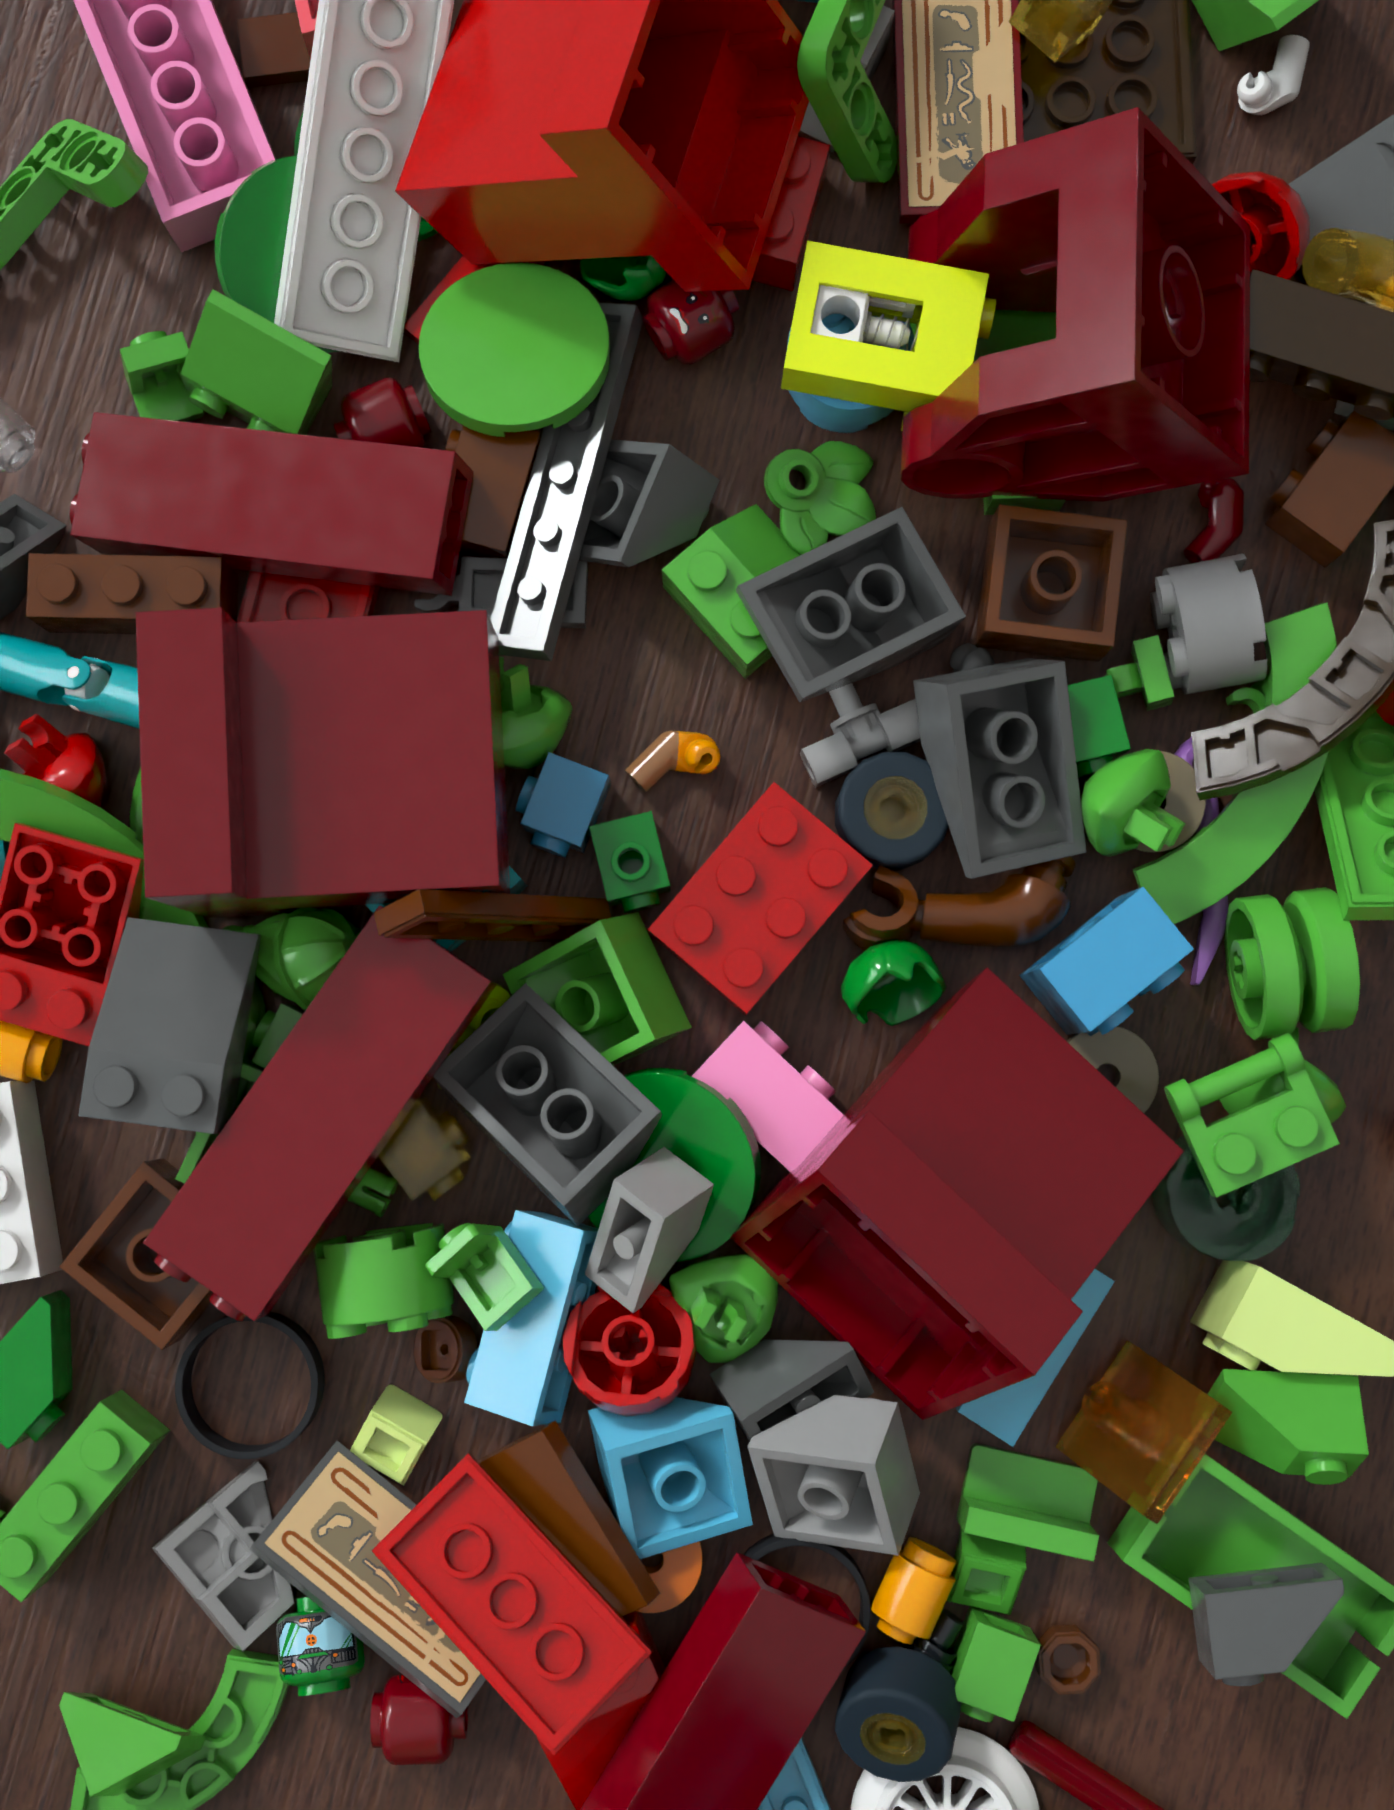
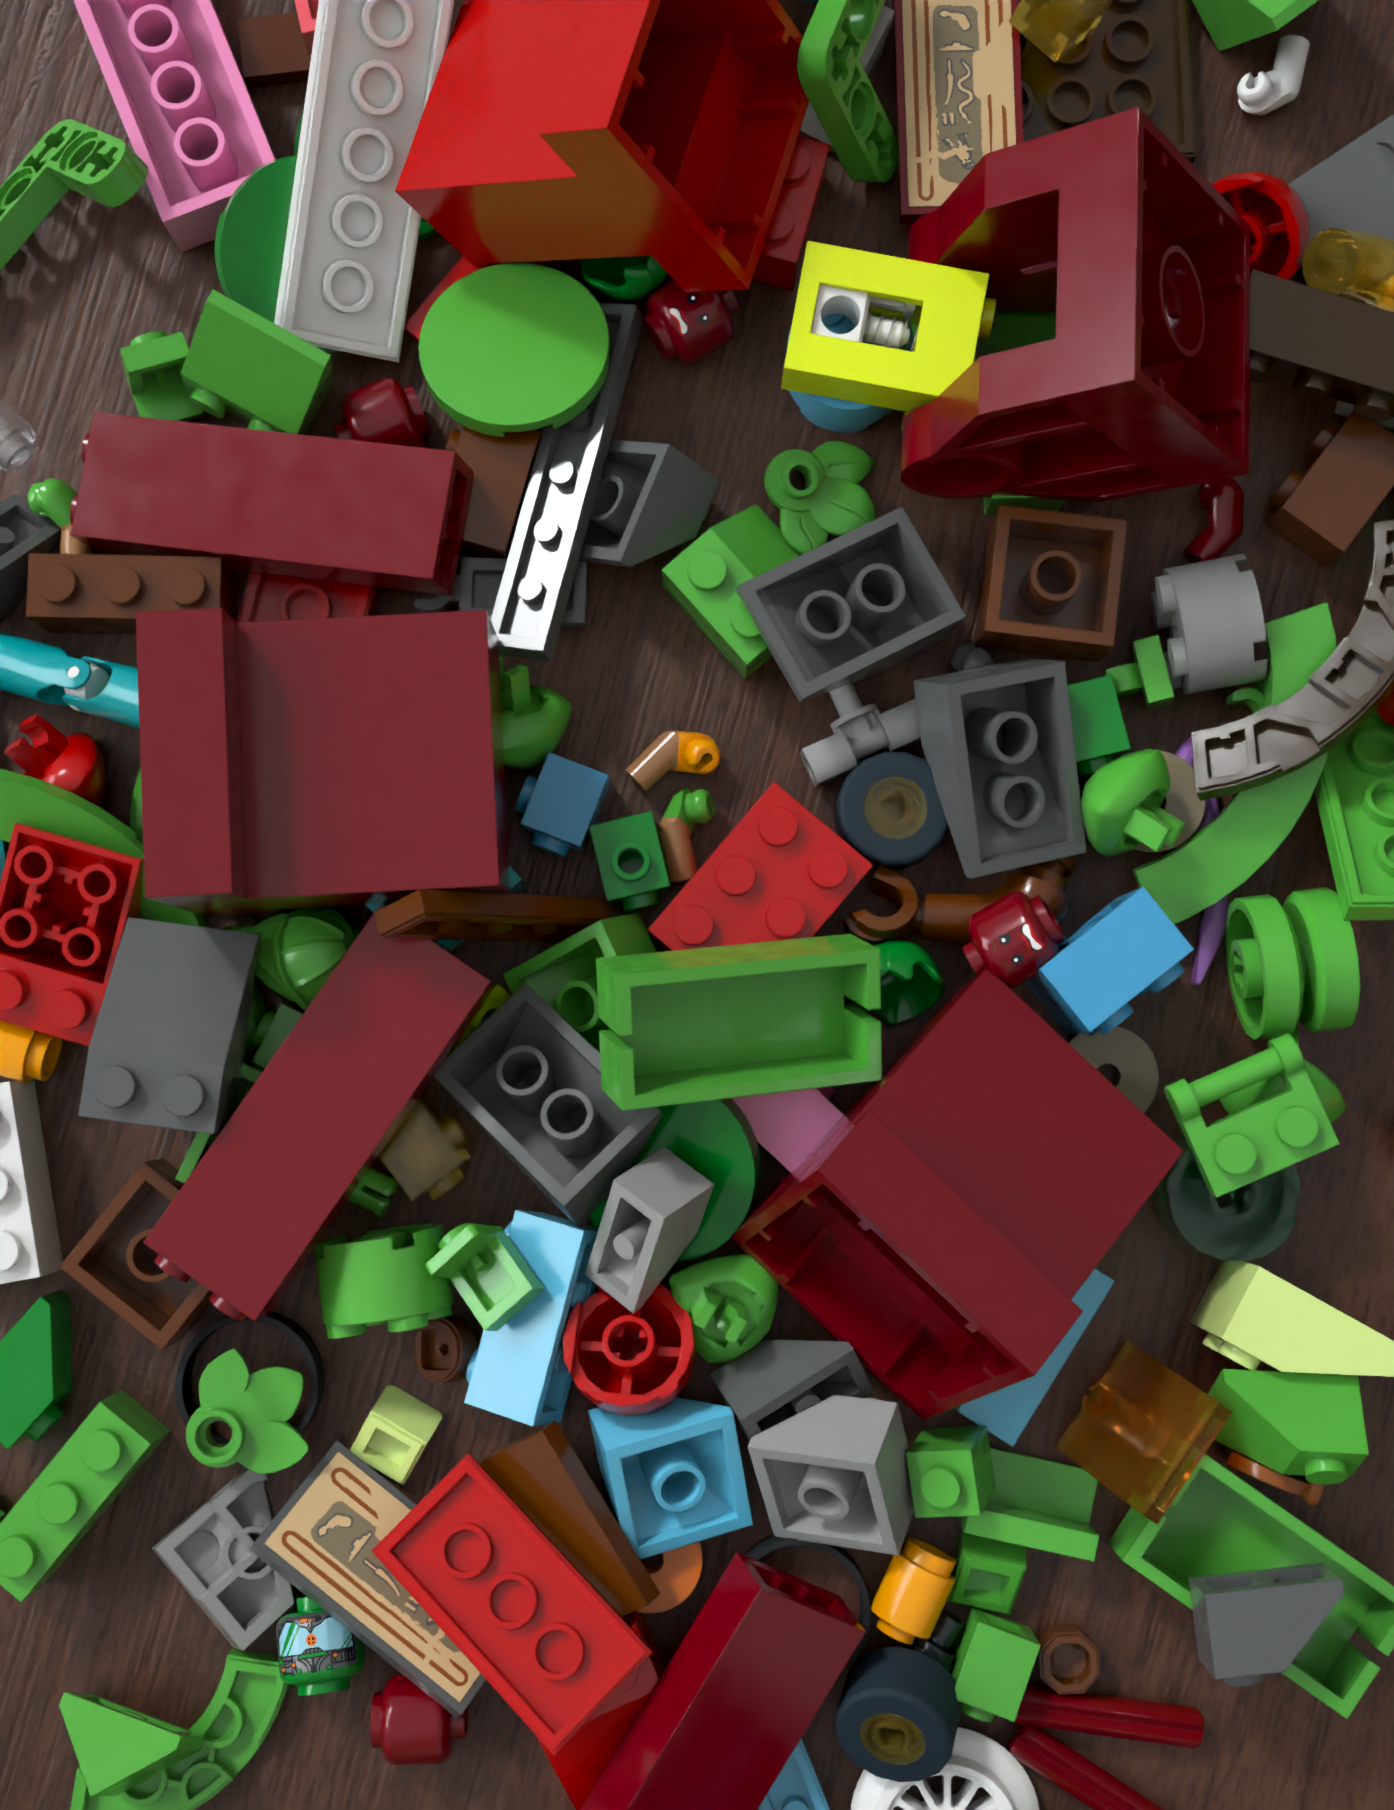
(54, 500): none -> bright green arm
(255, 1410): none -> bright green plate
(676, 829): none -> arm
(738, 1020): none -> bright green piece
(951, 1471): none -> bright green brick
(1013, 938): none -> dark red head
(1112, 1717): none -> dark red axle
(1291, 1483): none -> dark orange piece

